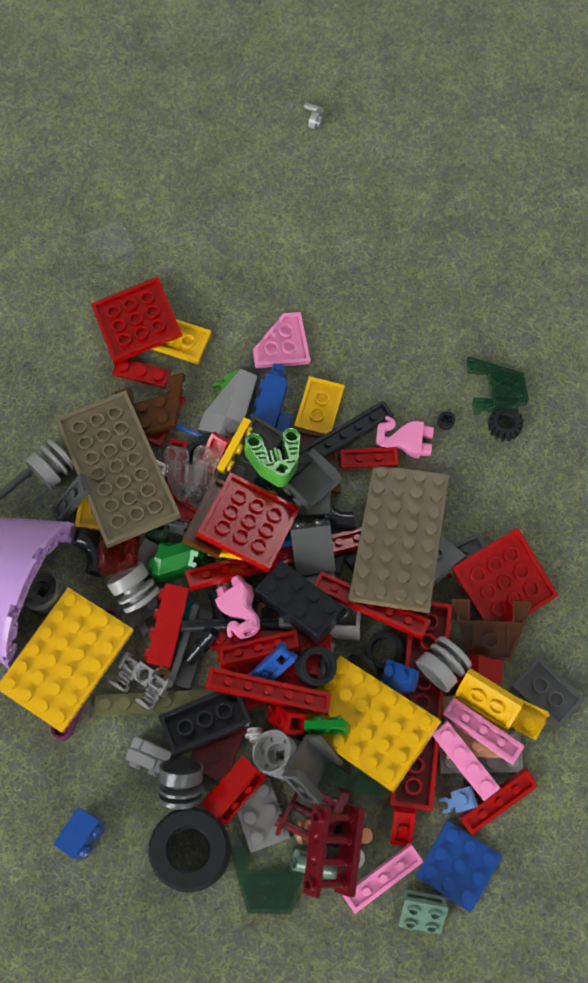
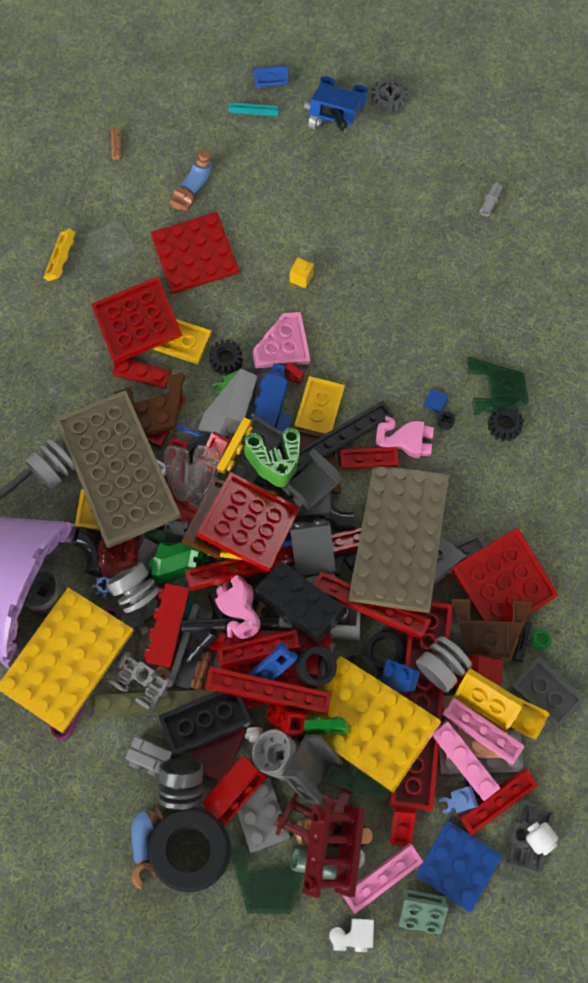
(59, 255): none -> yellow plate
(71, 498): dark grey tile -> none
(80, 834): blue brick -> none
(101, 583): none -> medium blue gear
(116, 144): none -> nougat axle
(140, 832): none -> medium blue piece
(193, 182): none -> piece
(194, 252): none -> red plate
(201, 671): none -> nougat axle
(225, 347): none -> black tyre
(255, 109): none -> teal axle
(270, 75): none -> blue panel
(294, 374): none -> red plate
(301, 272): none -> yellow brick
(337, 103): none -> blue piece
(359, 936): none -> white brick
(385, 88): none -> dark grey gear
(435, 401): none -> blue tile
(491, 199): none -> light grey axle
(518, 854): none -> dark grey piece
(522, 643): none -> black pin
(541, 639): none -> green plate
(542, 838): none -> white head

